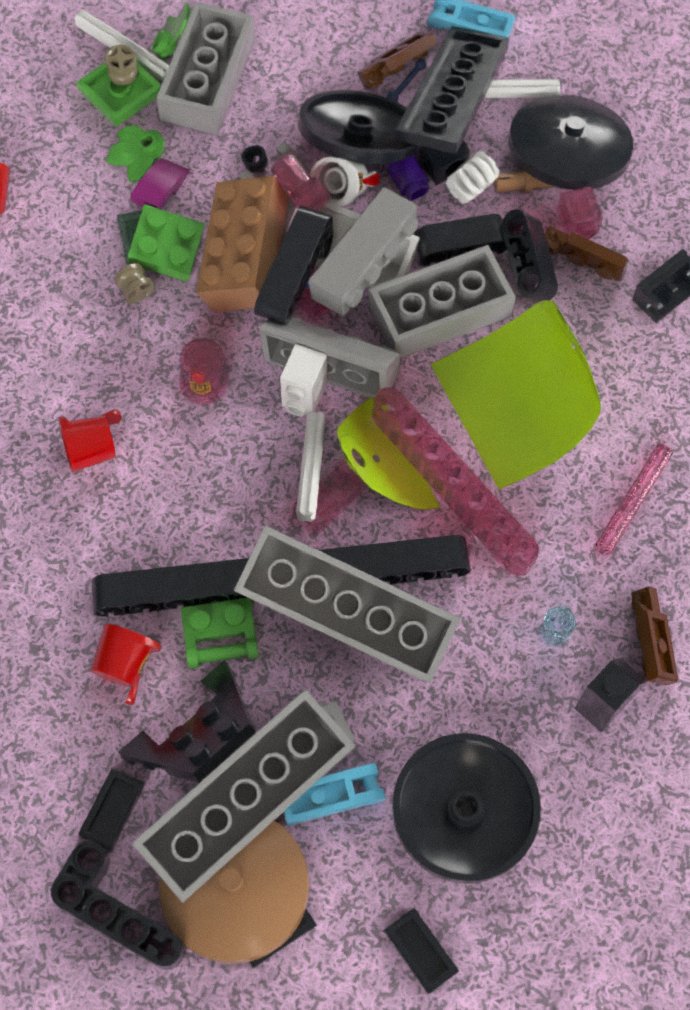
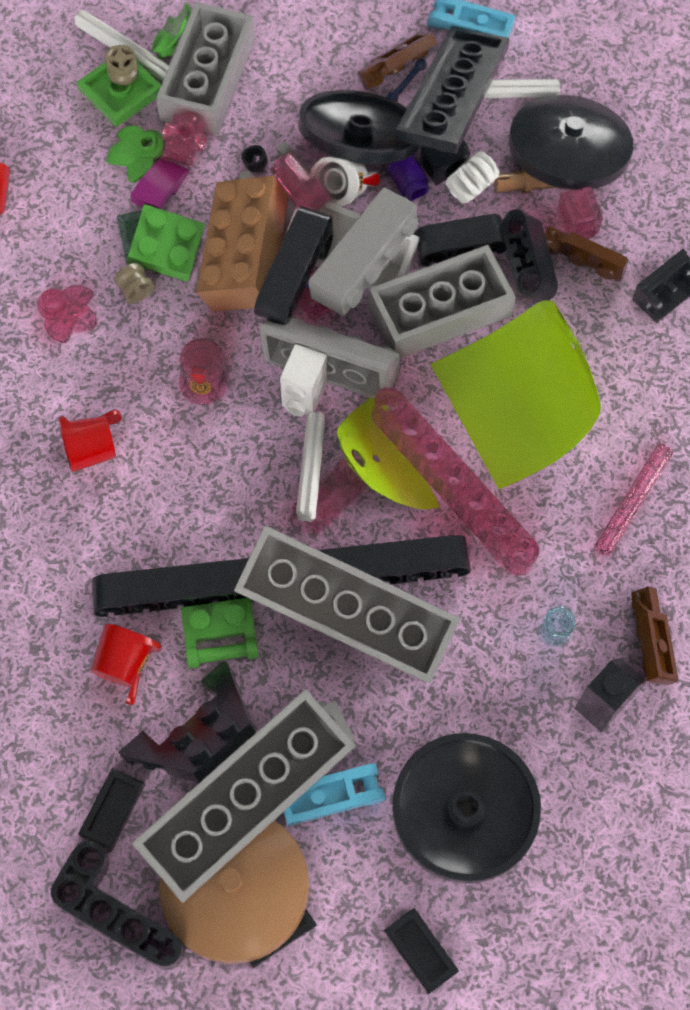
(71, 313): none -> clear pink plate
(183, 139): none -> clear pink brick

